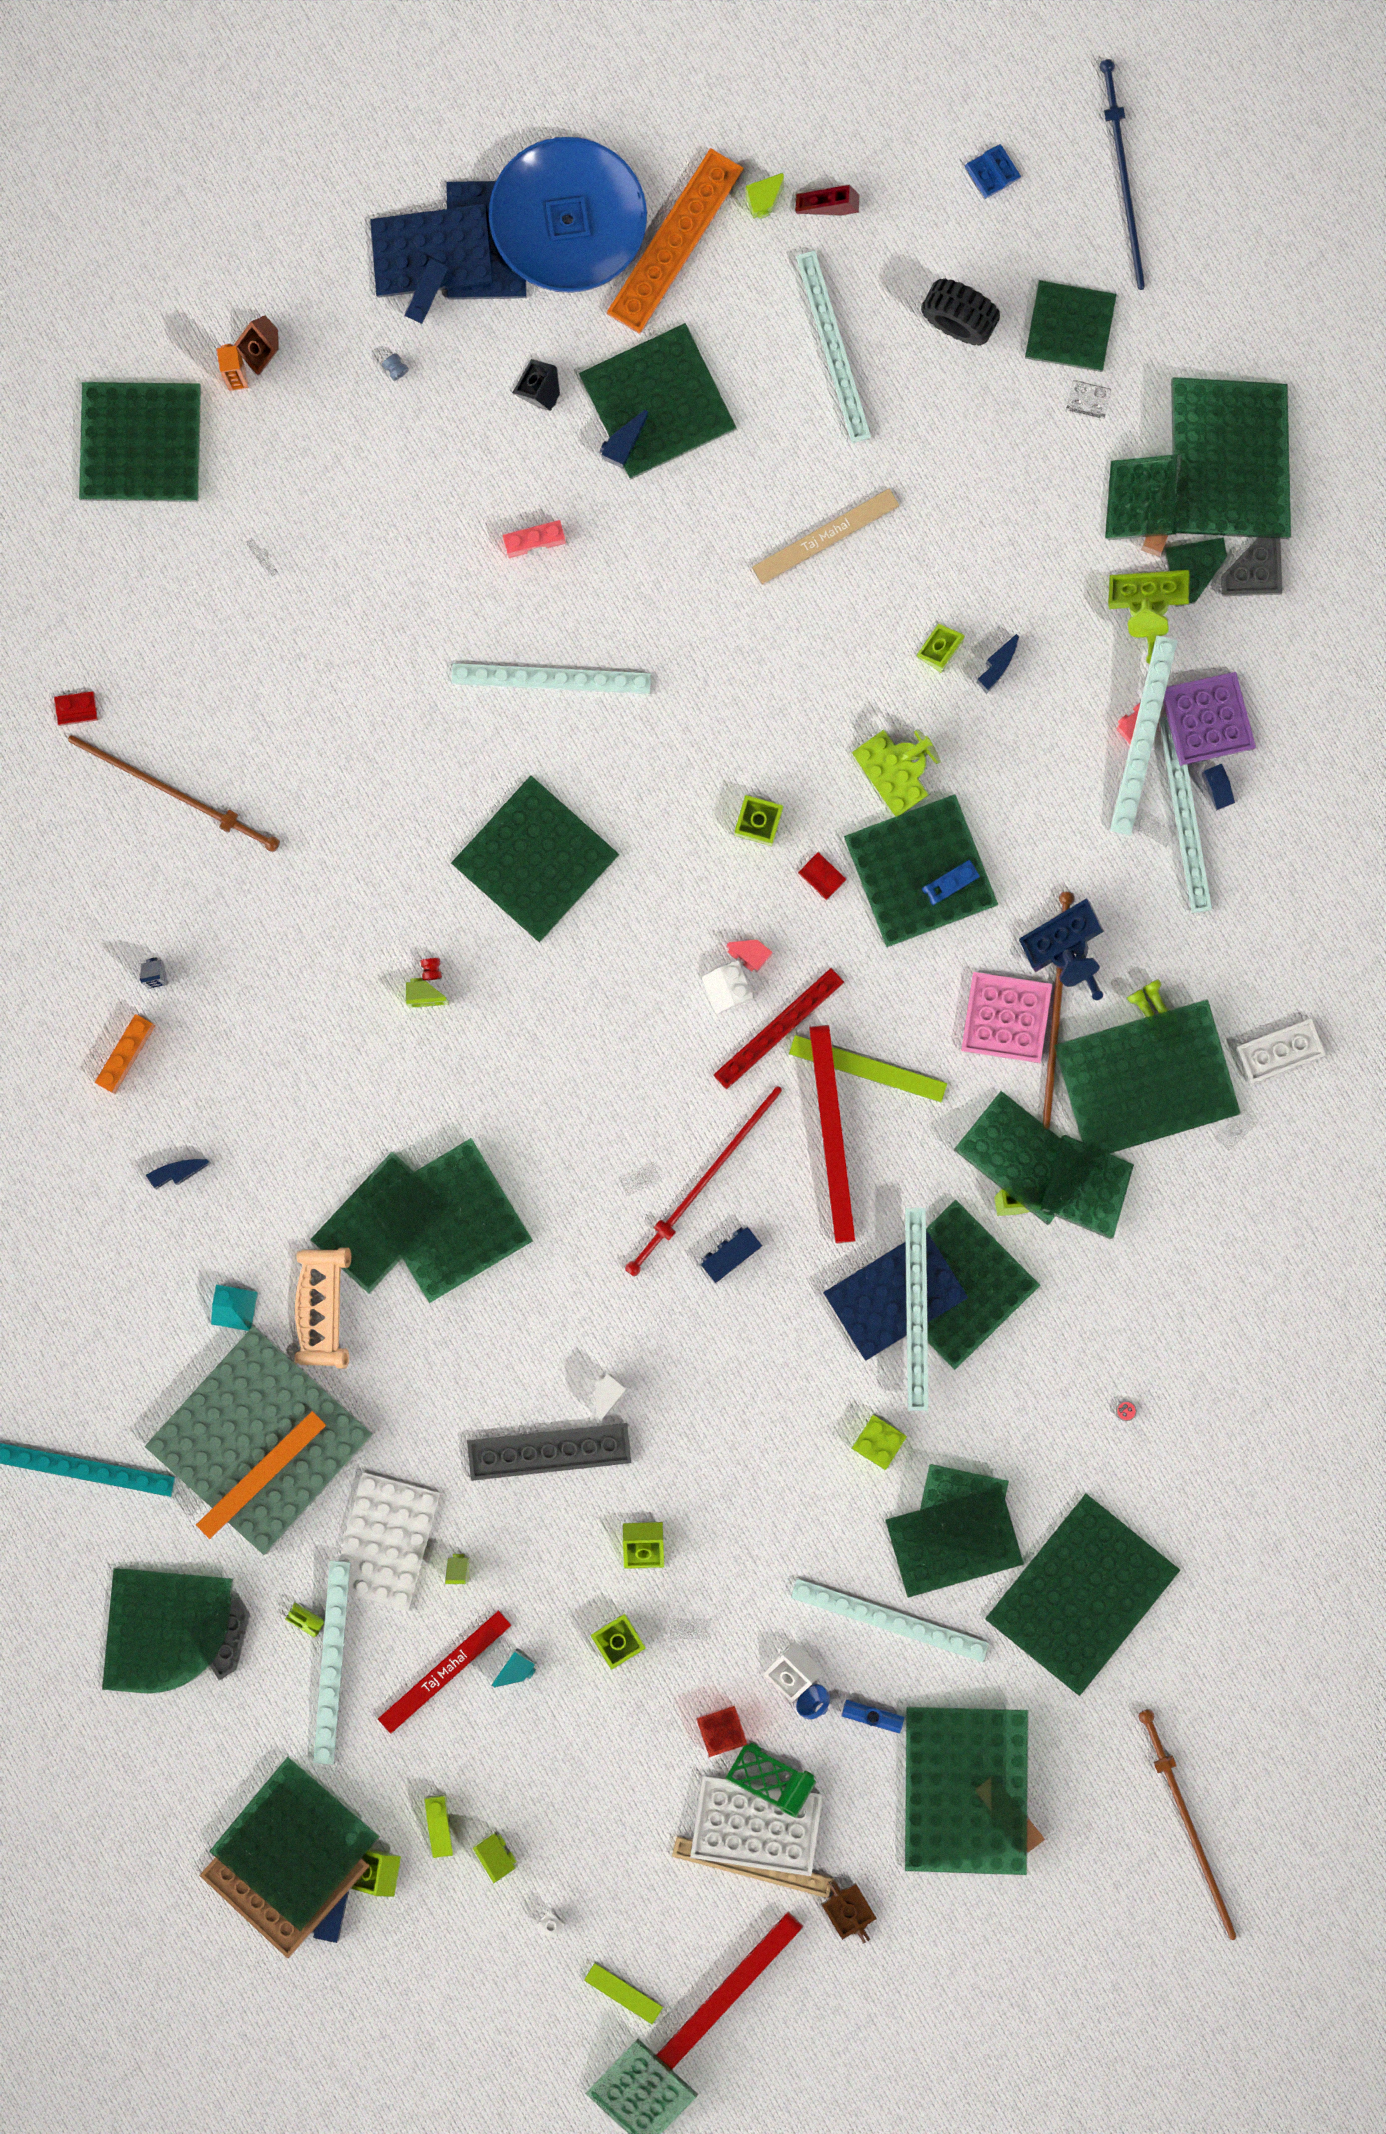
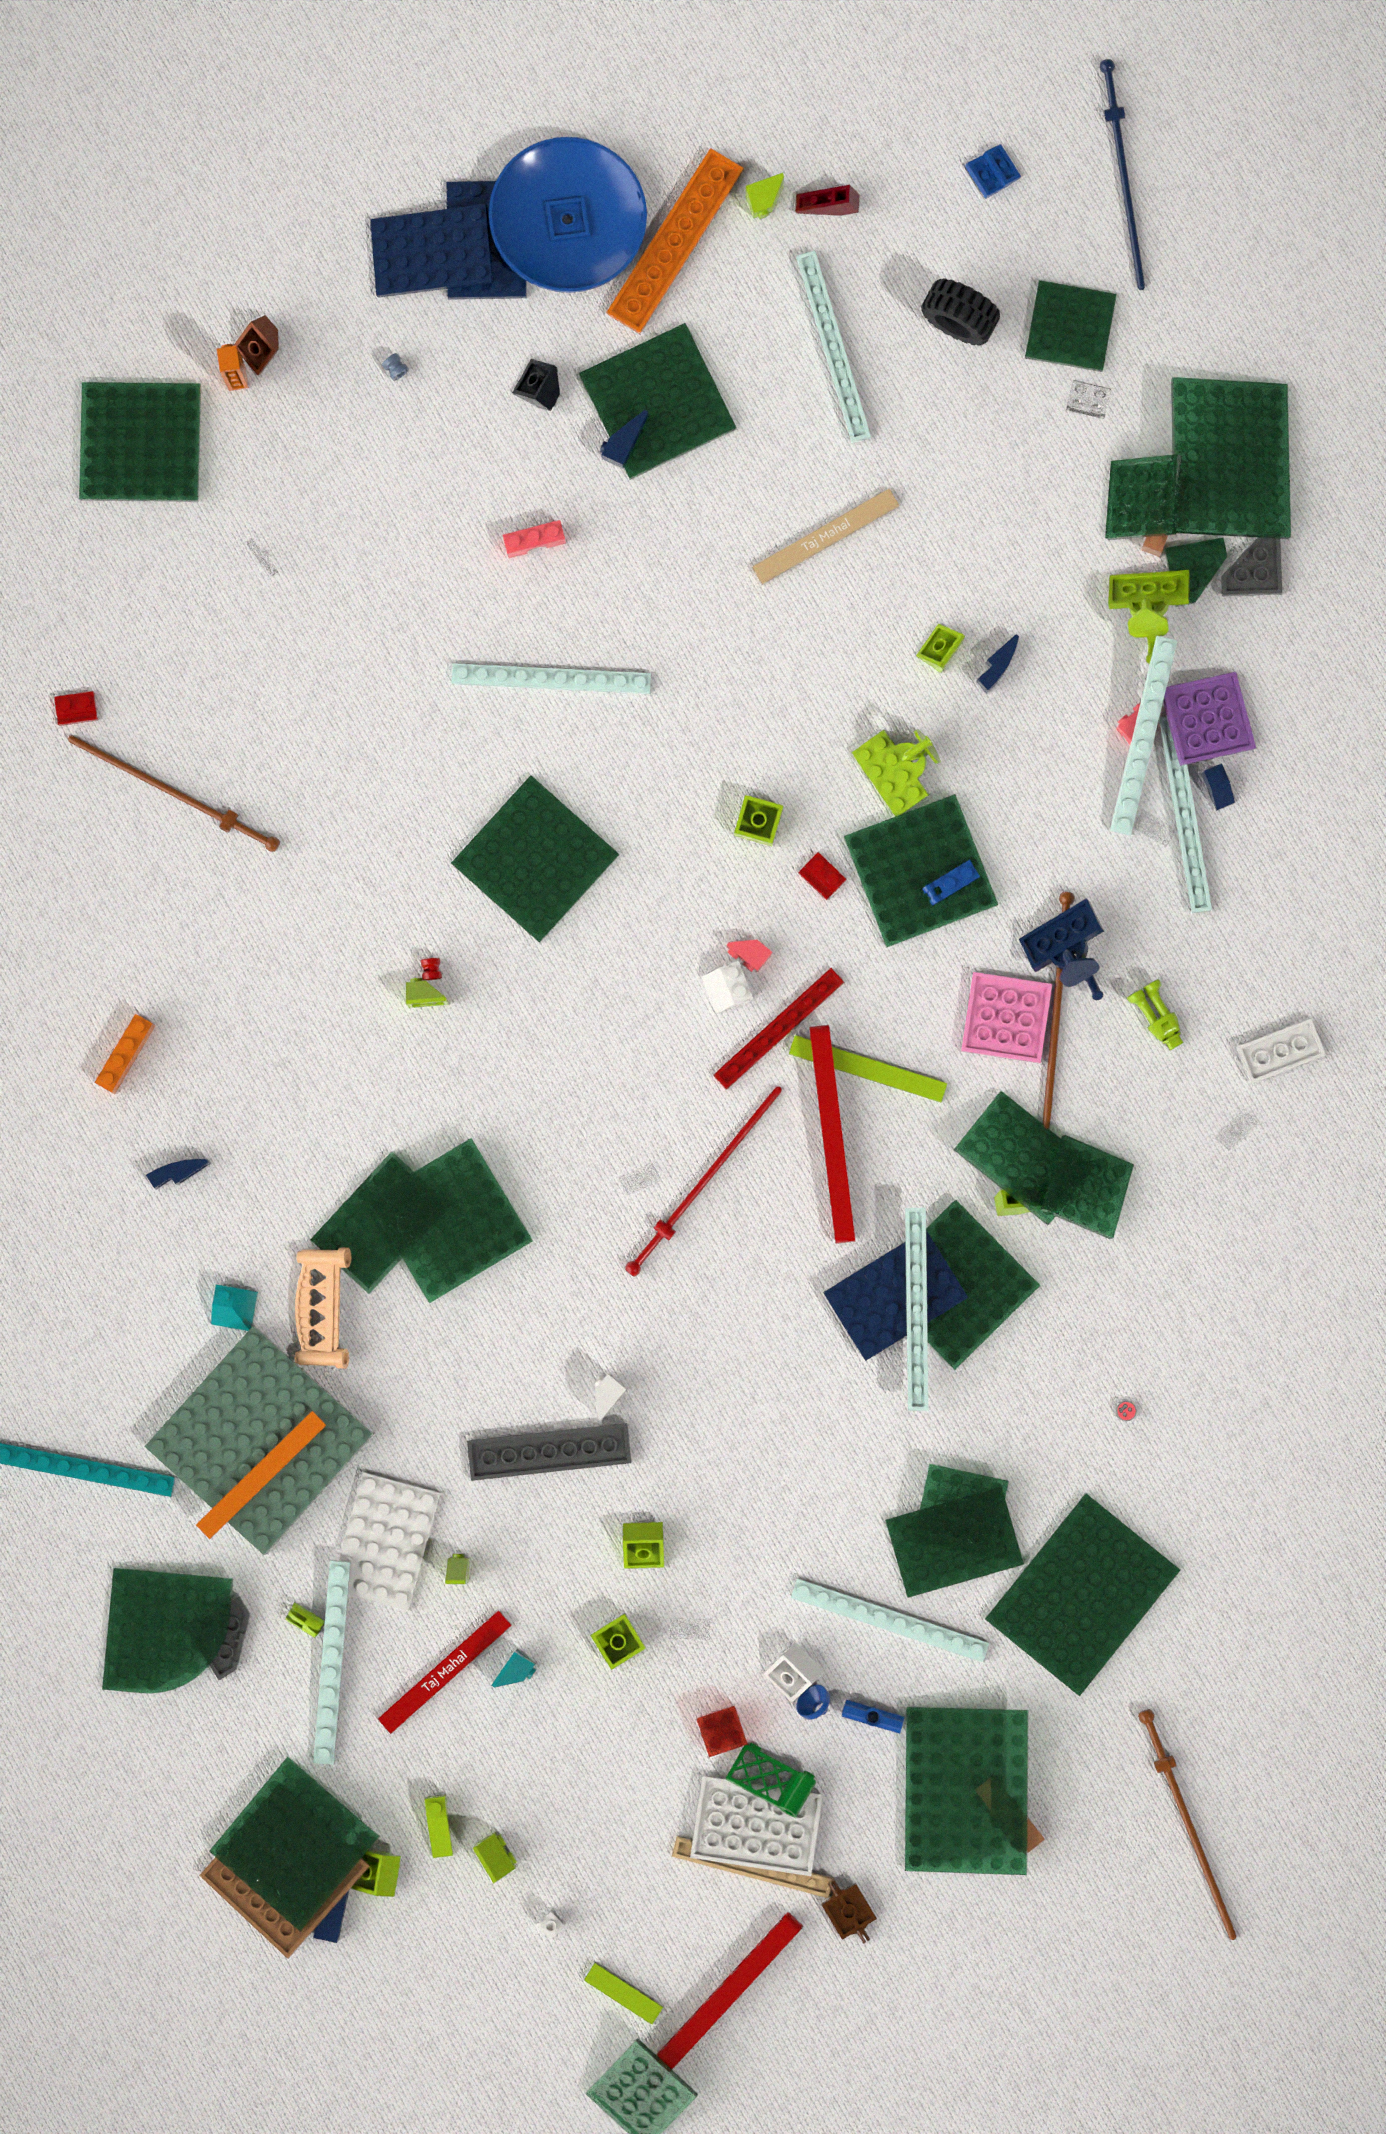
(153, 973): slope -> none
(426, 290): dark blue slope -> none
(730, 1254): dark blue brick -> none
(879, 1442): lime brick -> none
(1147, 1078): clear green plate -> none

